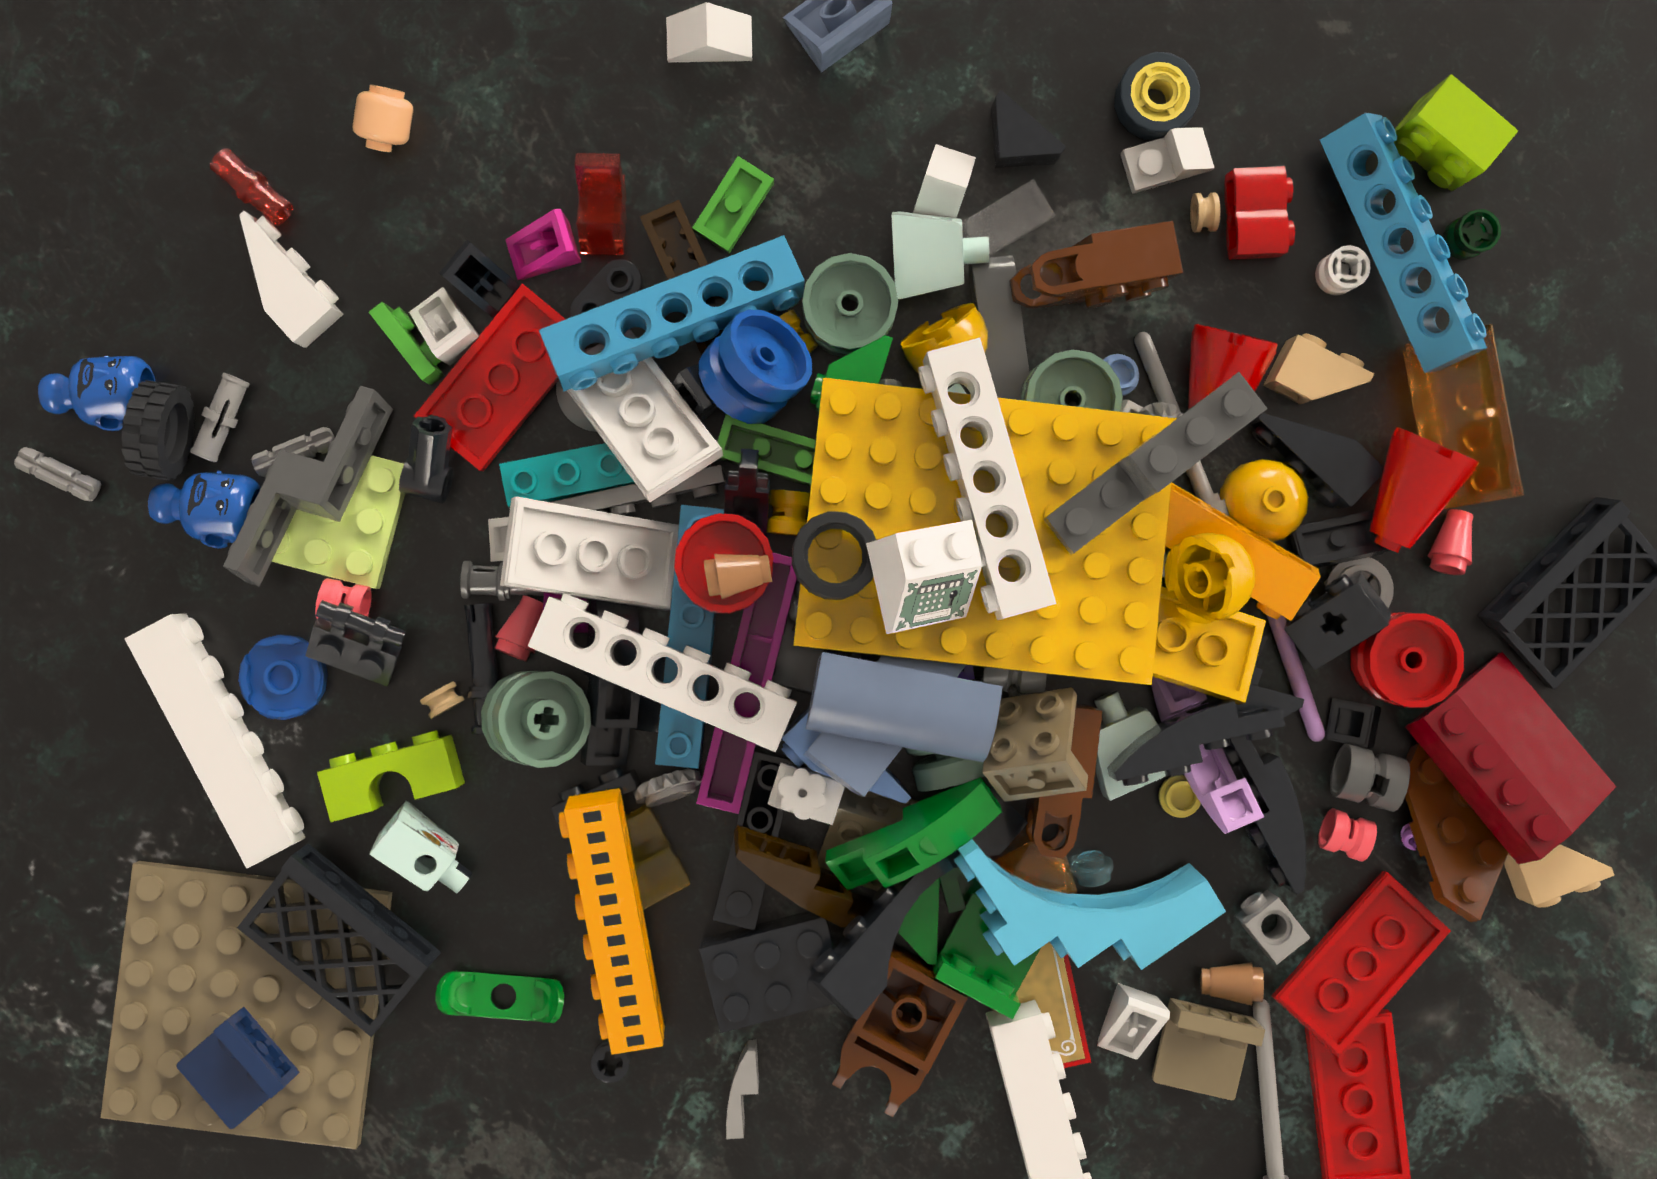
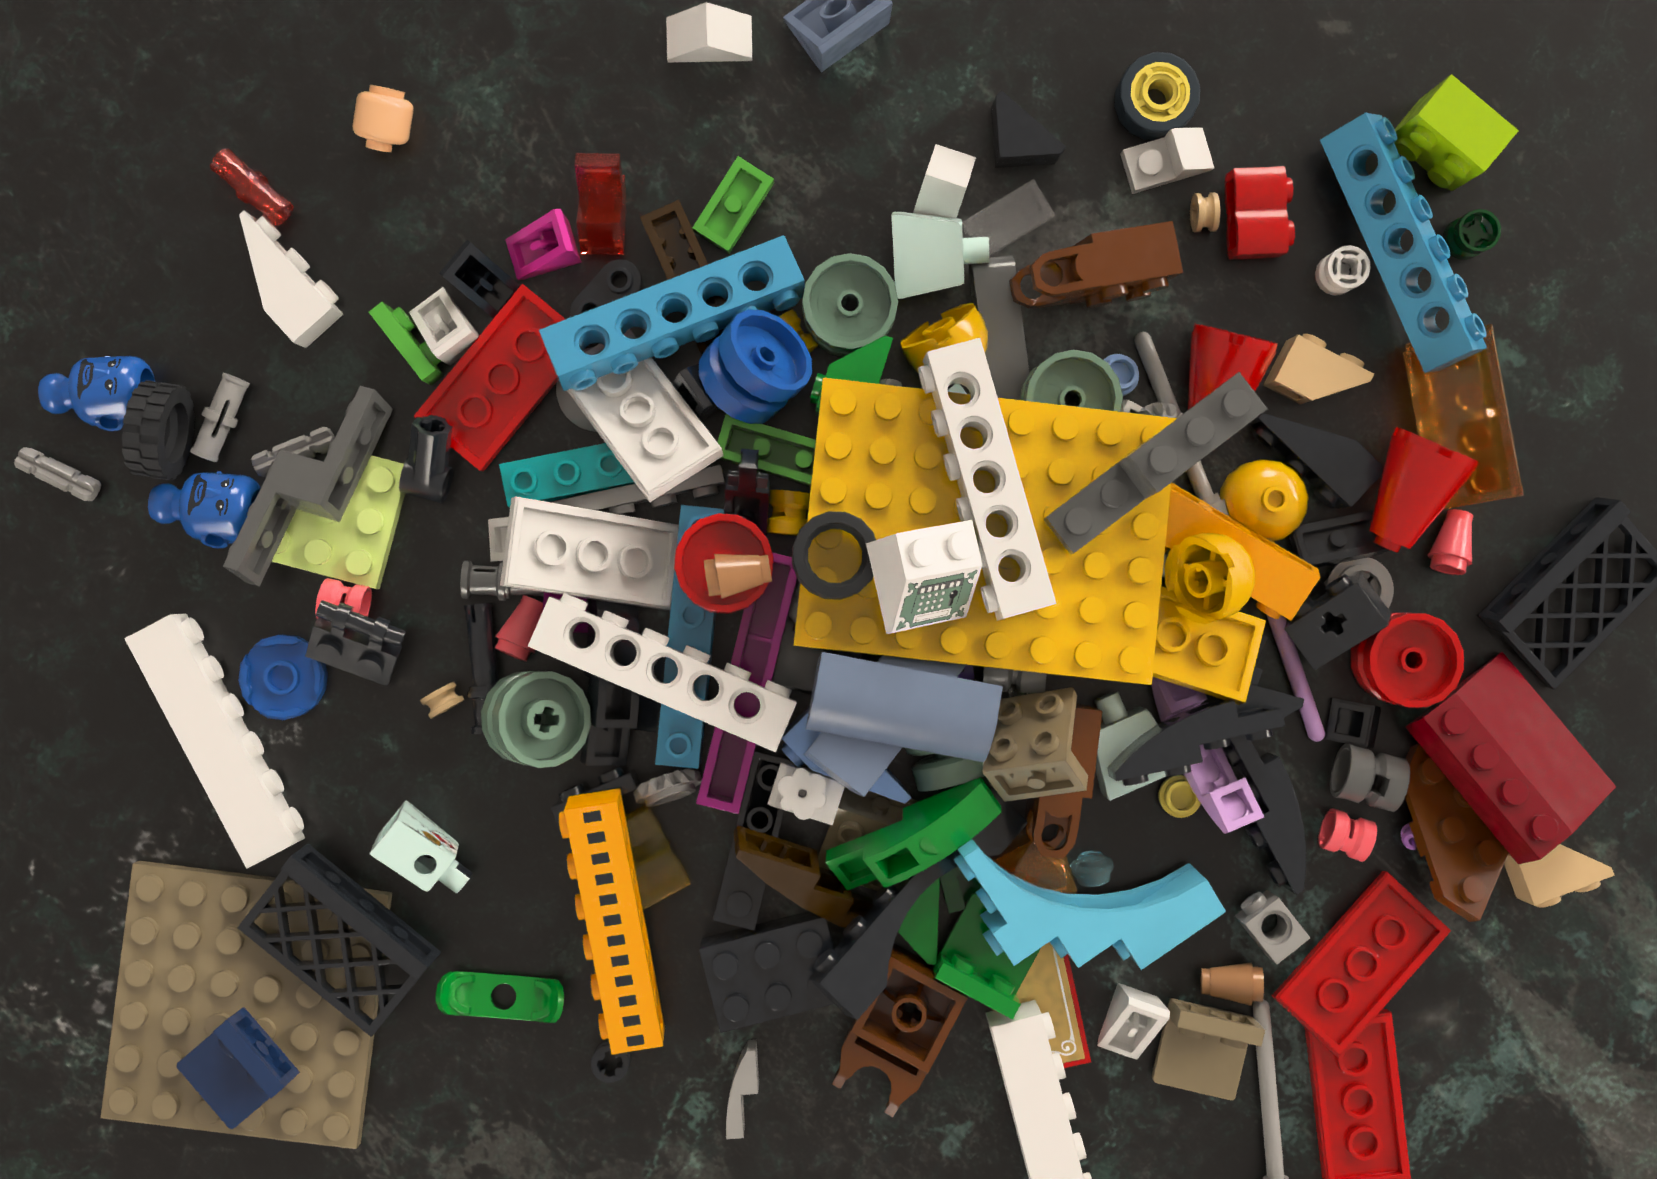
(353, 785): lime arch -> none

